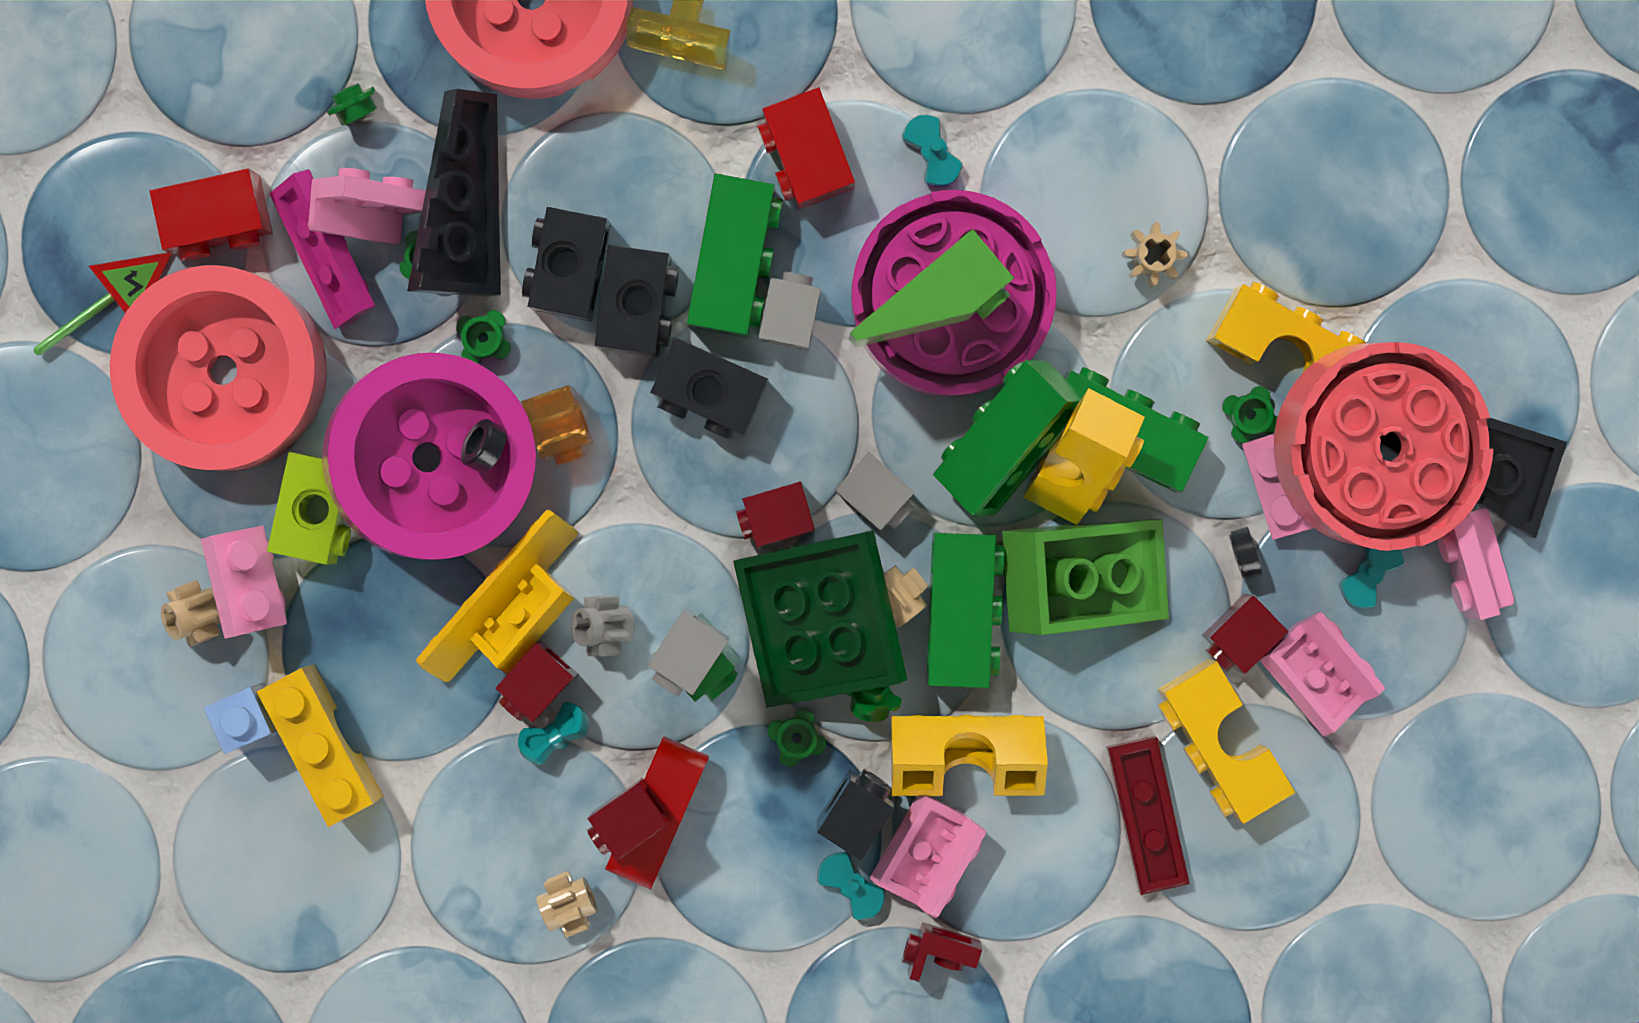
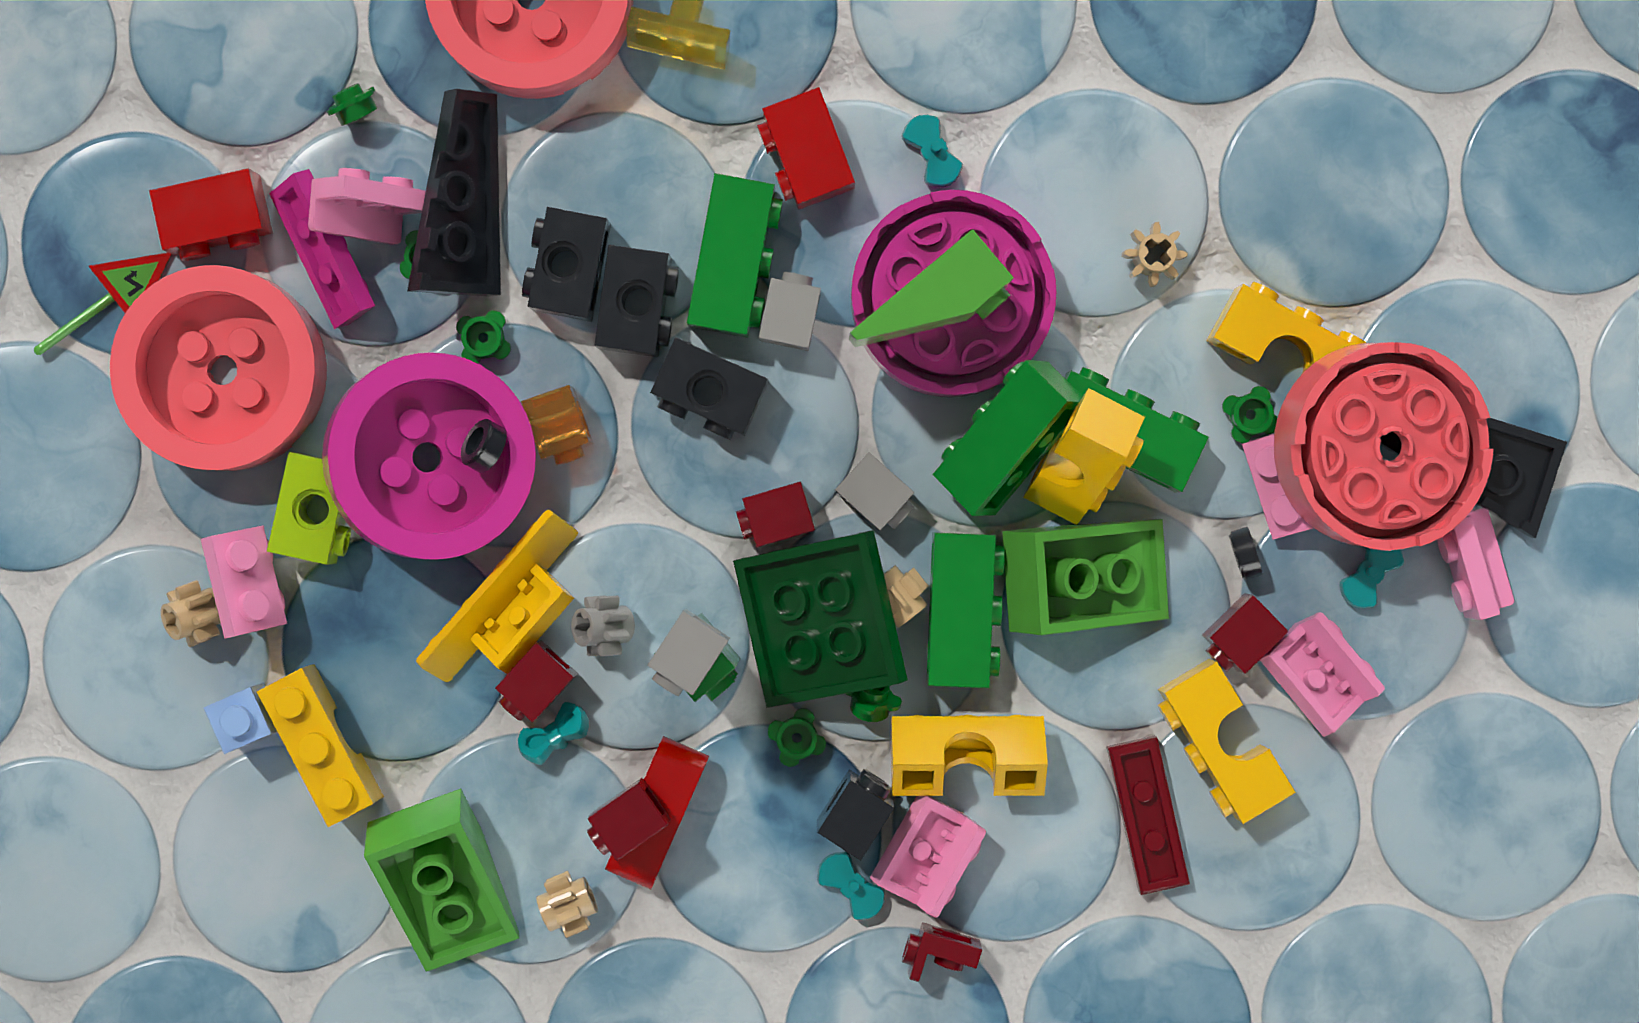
(440, 879): none -> bright green slope

